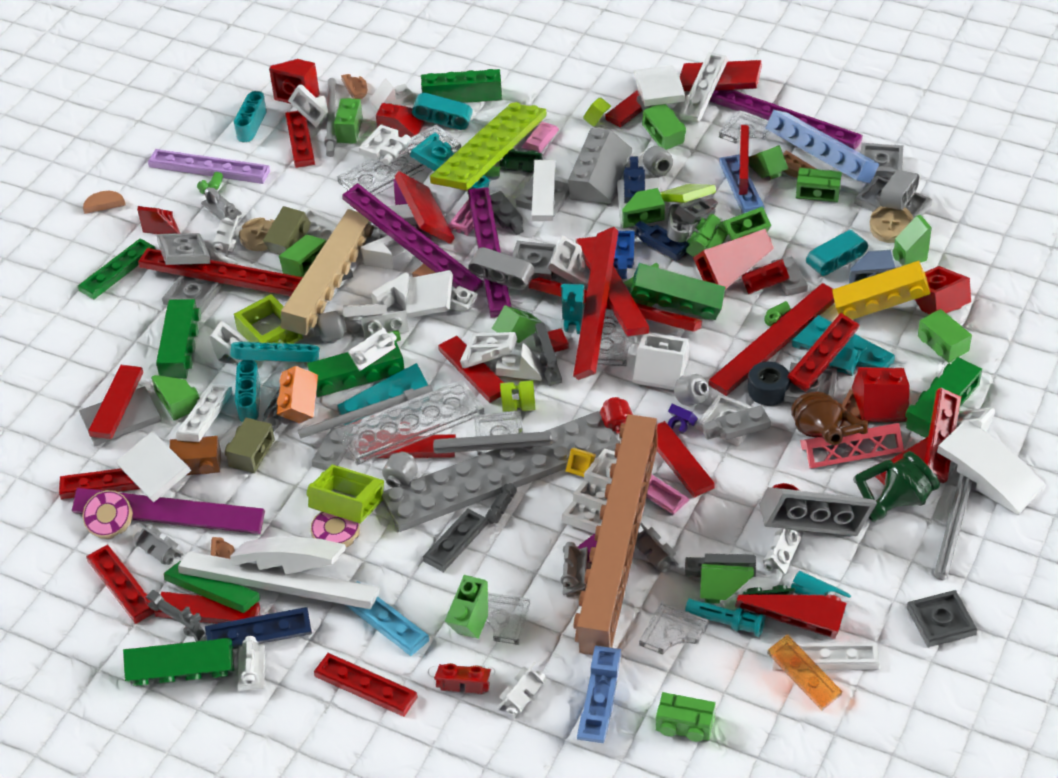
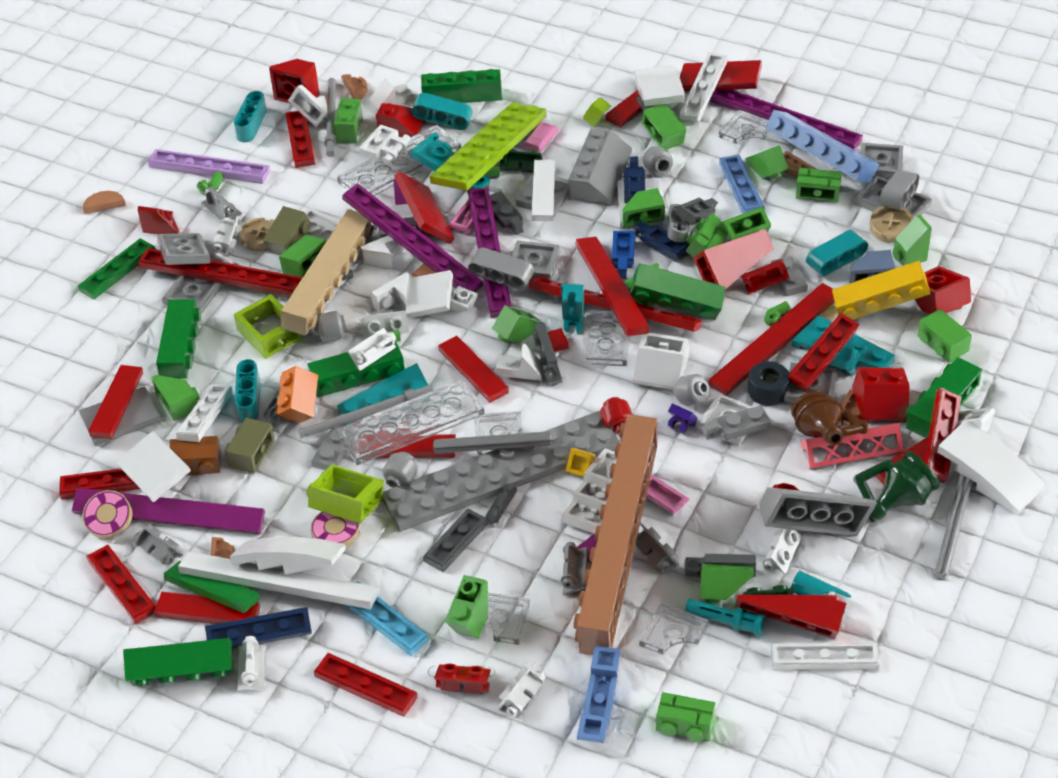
(185, 617): dark grey bar -> none
(222, 339): white slope -> none
(274, 352): teal beam -> none
(355, 312): white wing -> none
(487, 347): white wing -> none
(526, 396): lime wheel -> none
(568, 261): white wing -> none
(595, 304): red tile -> none
(682, 462): red tile -> none
(687, 192): lime tile -> none
(744, 160): red tile -> none
(804, 672): clear orange tile -> none
(941, 618): dark grey tile -> none

